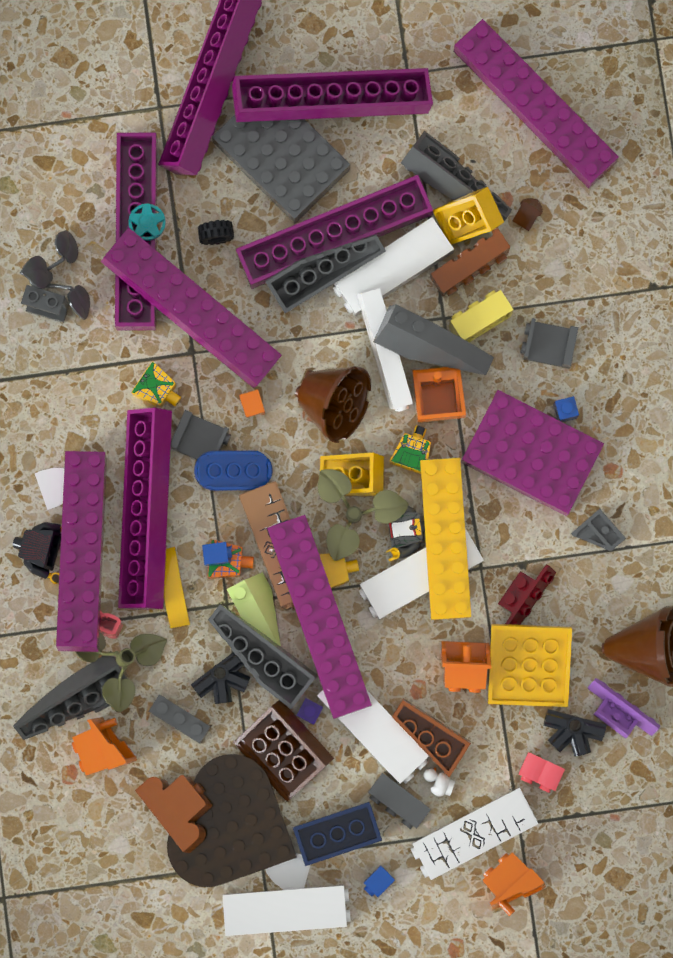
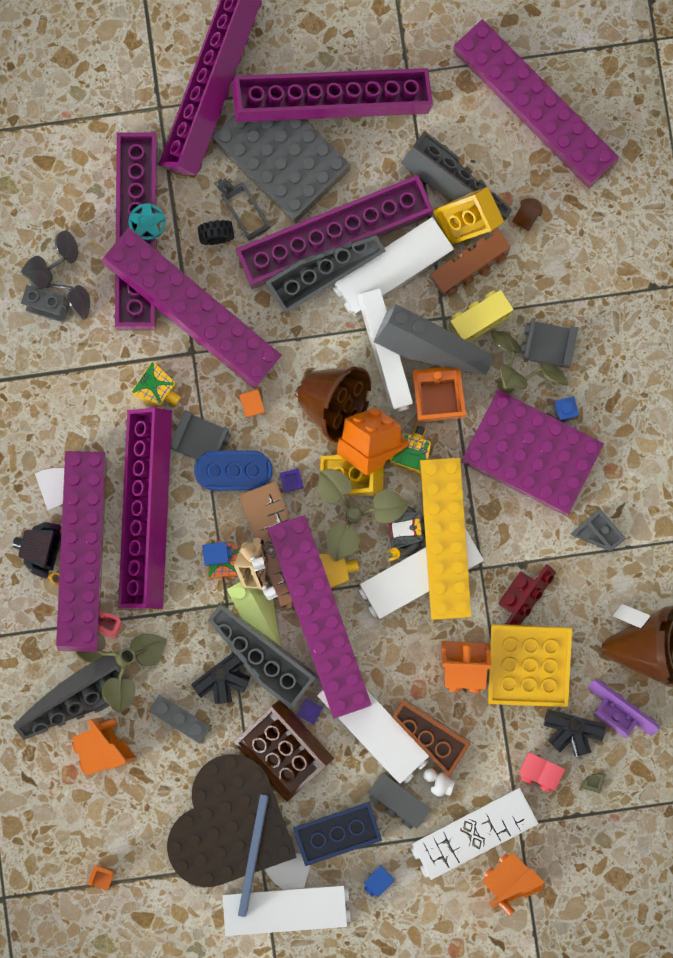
(101, 877): none -> orange panel
(173, 592): yellow slope -> none
(177, 808): dark orange brick -> none
(232, 191): none -> dark grey sword
(252, 567): none -> tan torso
(253, 854): none -> sand blue tile
(291, 480): none -> dark purple plate
(370, 440): none -> orange piece
(512, 379): none -> olive plant
(593, 782): none -> olive tile
(631, 616): none -> white sticker

